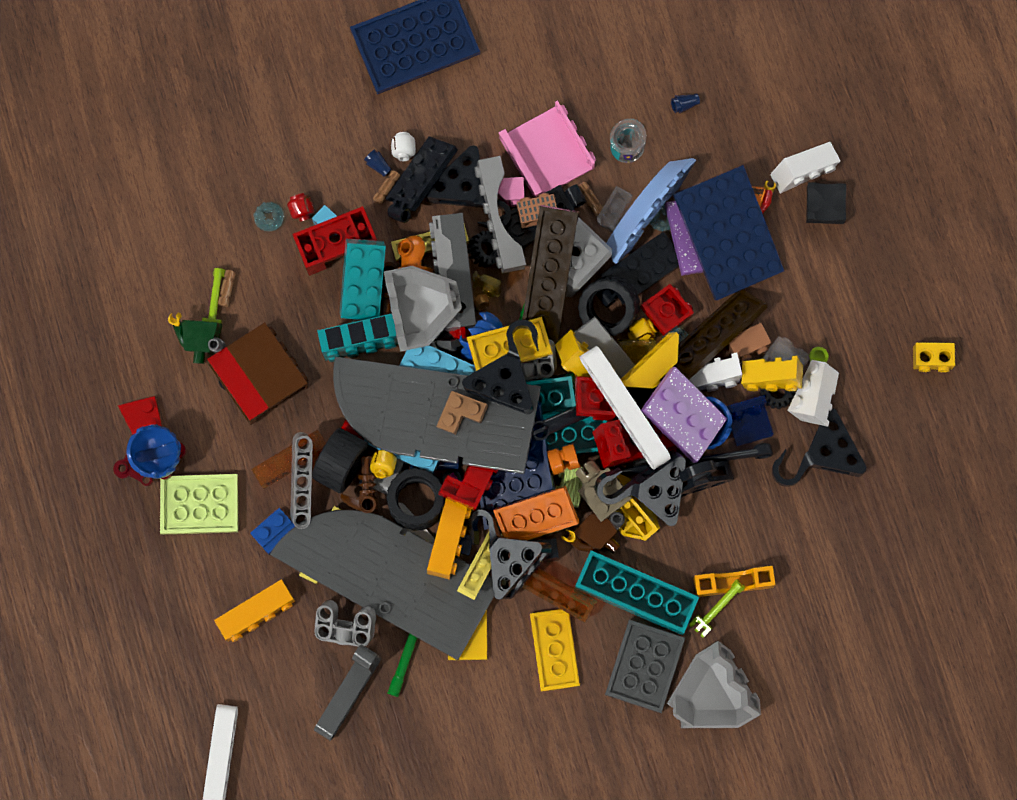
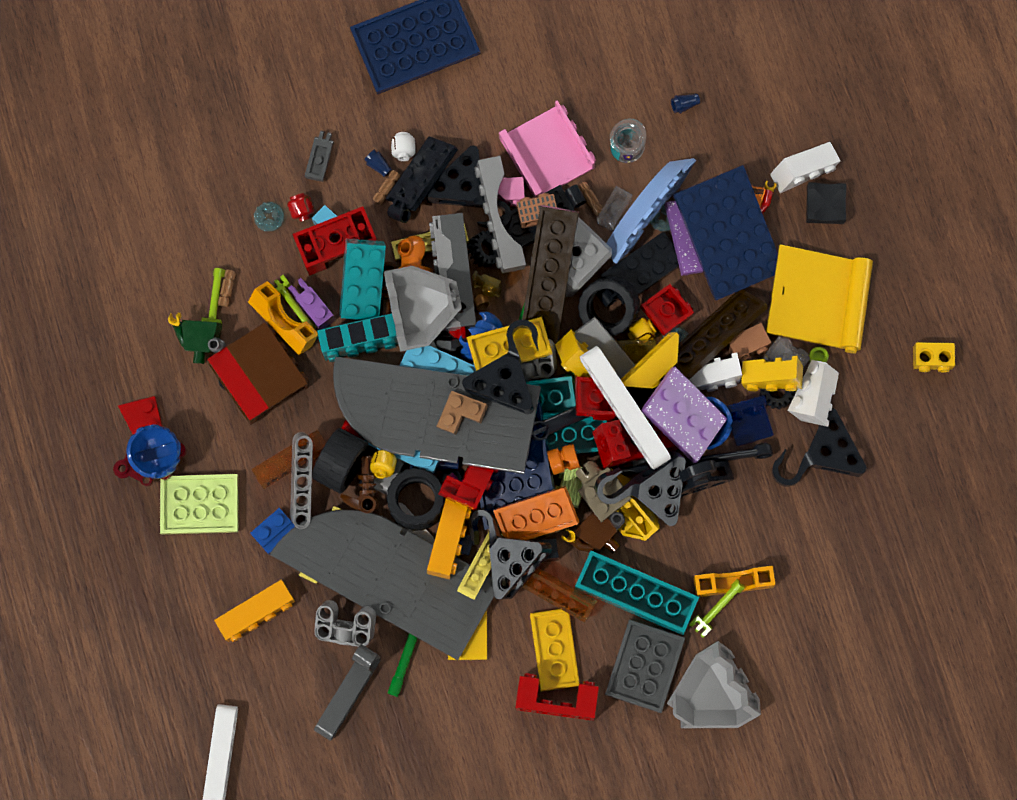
(267, 303): none -> light orange arch
(282, 288): none -> lime hinge
(313, 306): none -> medium lavender hinge
(319, 157): none -> dark grey hinge
(528, 695): none -> red plate
(821, 298): none -> yellow door

